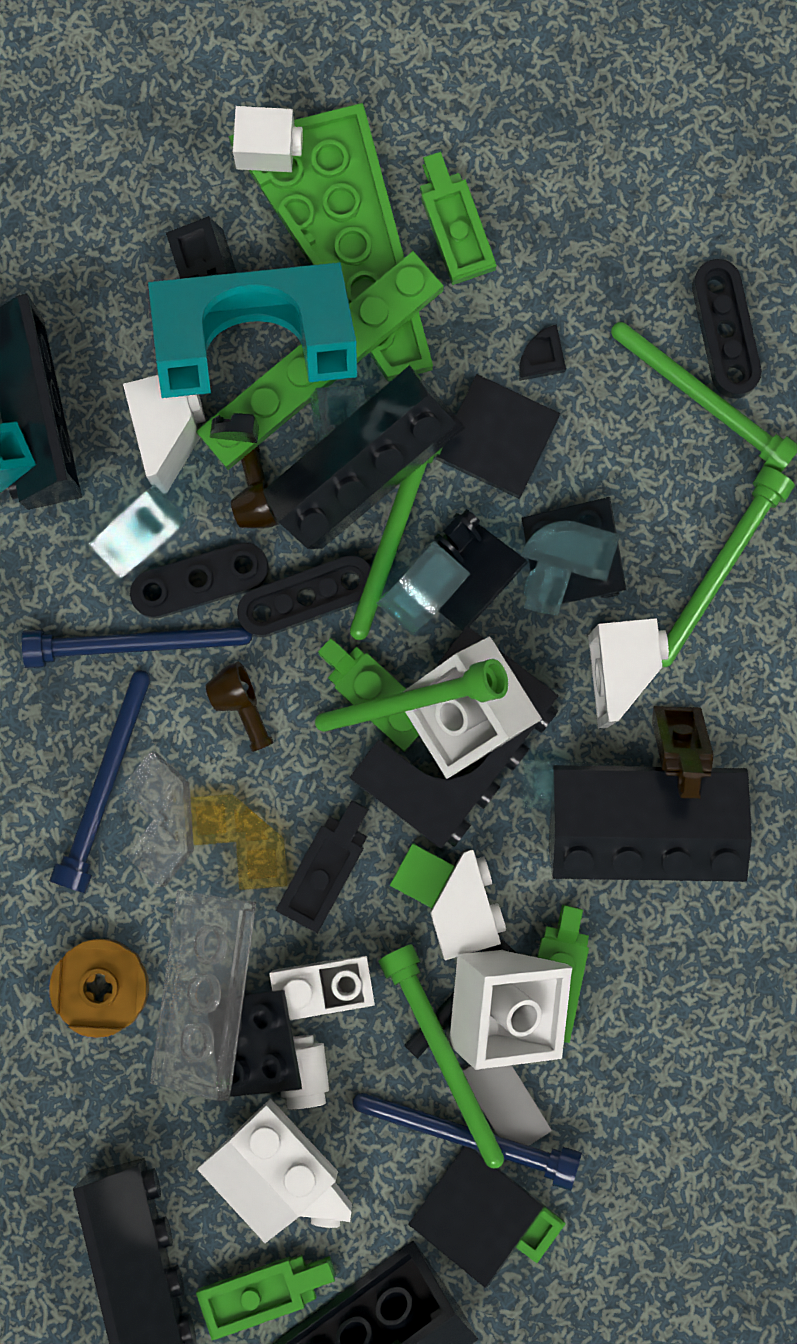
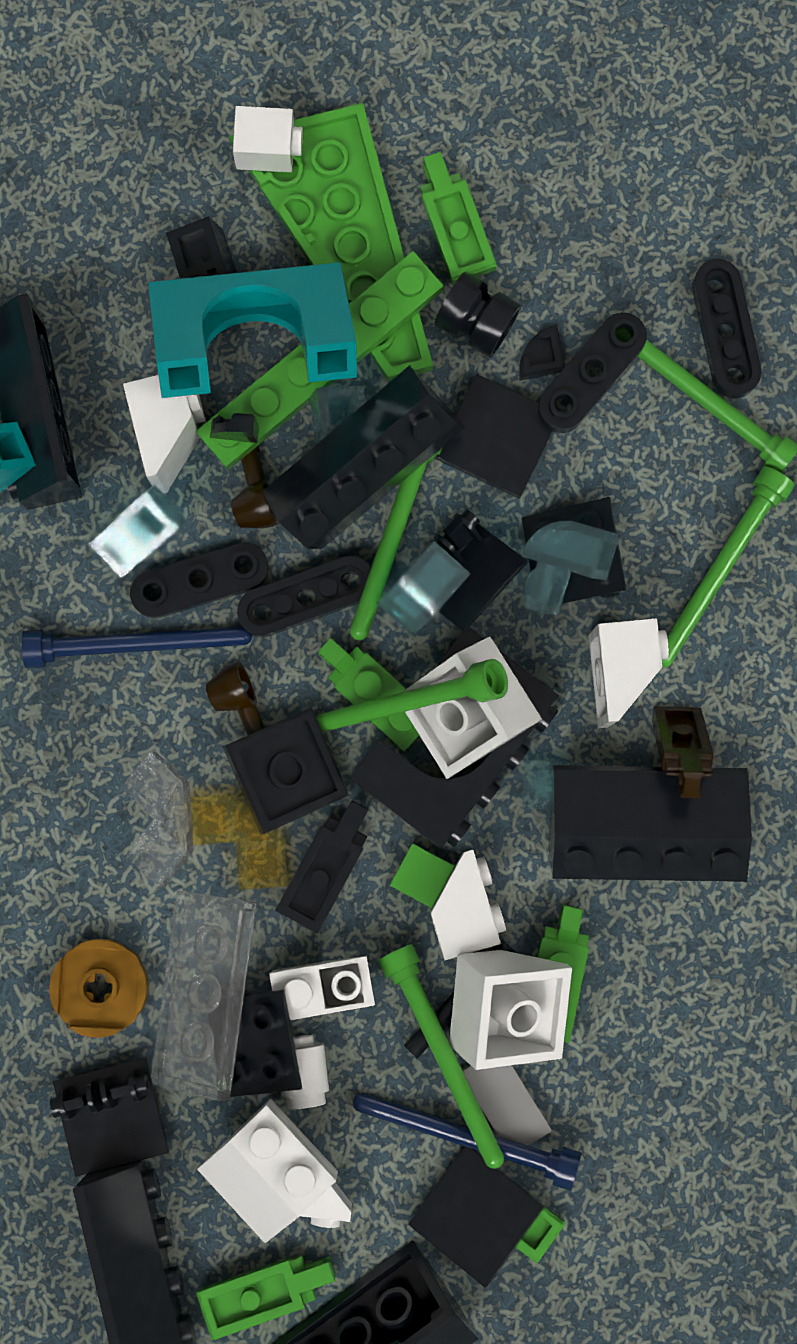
(73, 869): dark blue piece -> none
(110, 1116): none -> black hinge
(285, 771): none -> black tile
(477, 314): none -> black wheel
(586, 391): none -> black plate

